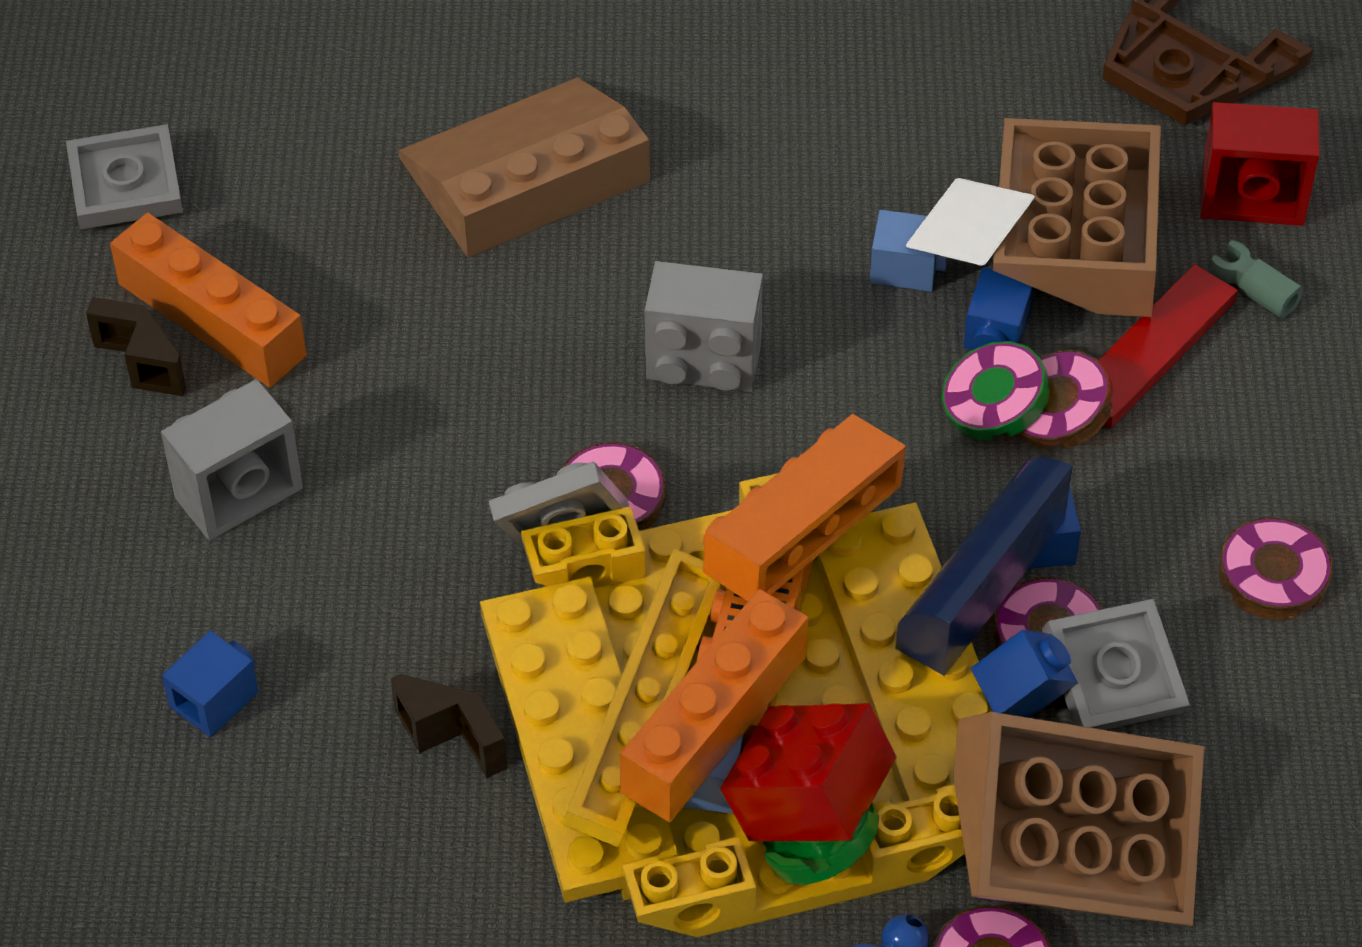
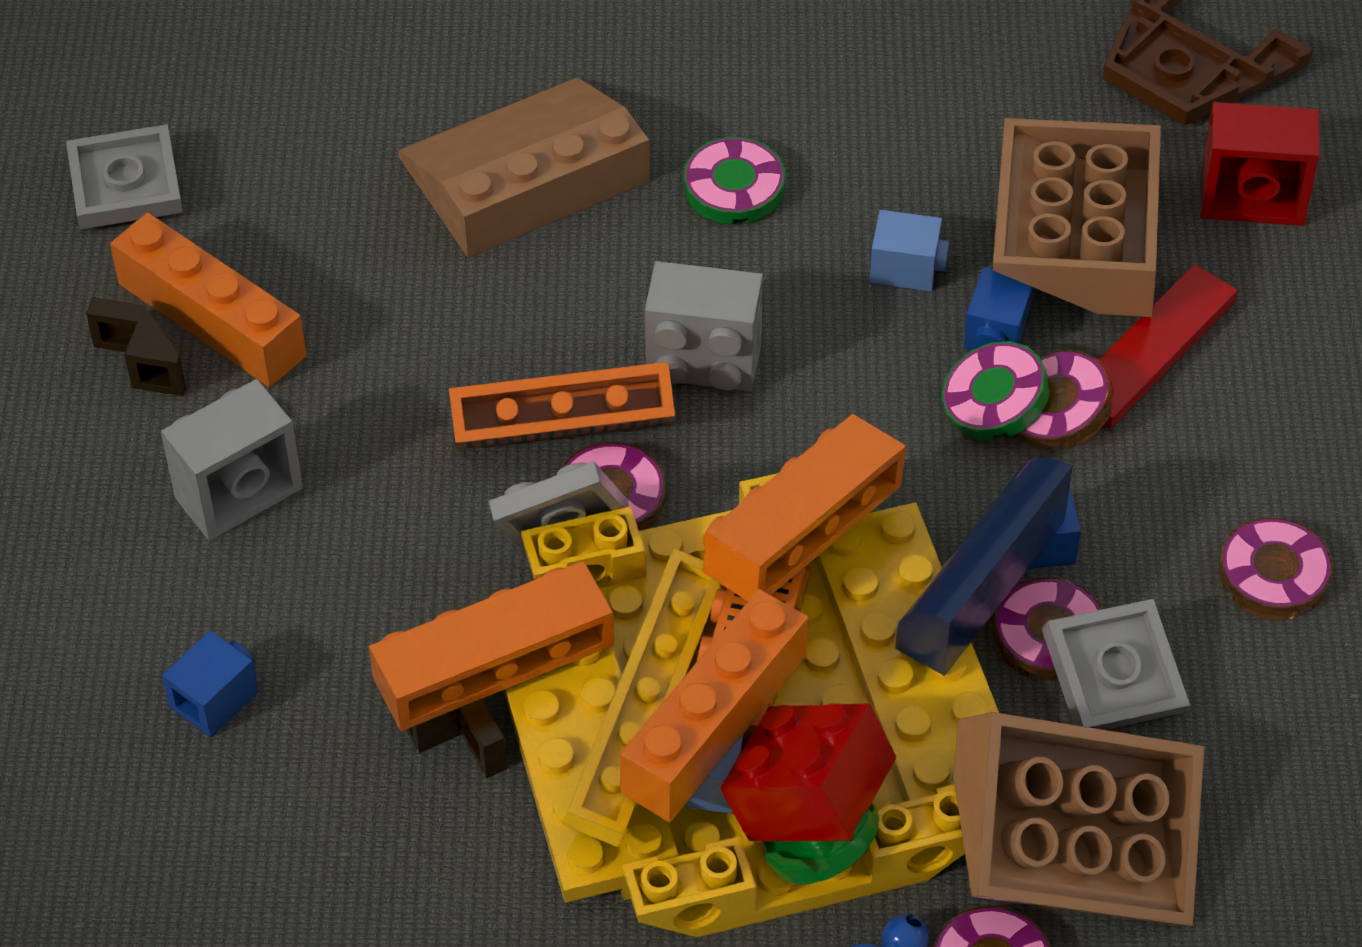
(491, 645): none -> orange brick
(562, 405): none -> orange brick
(734, 180): none -> tile
(970, 221): white sticker -> none
(1025, 674): blue brick -> none
(1257, 280): sand green bar -> none

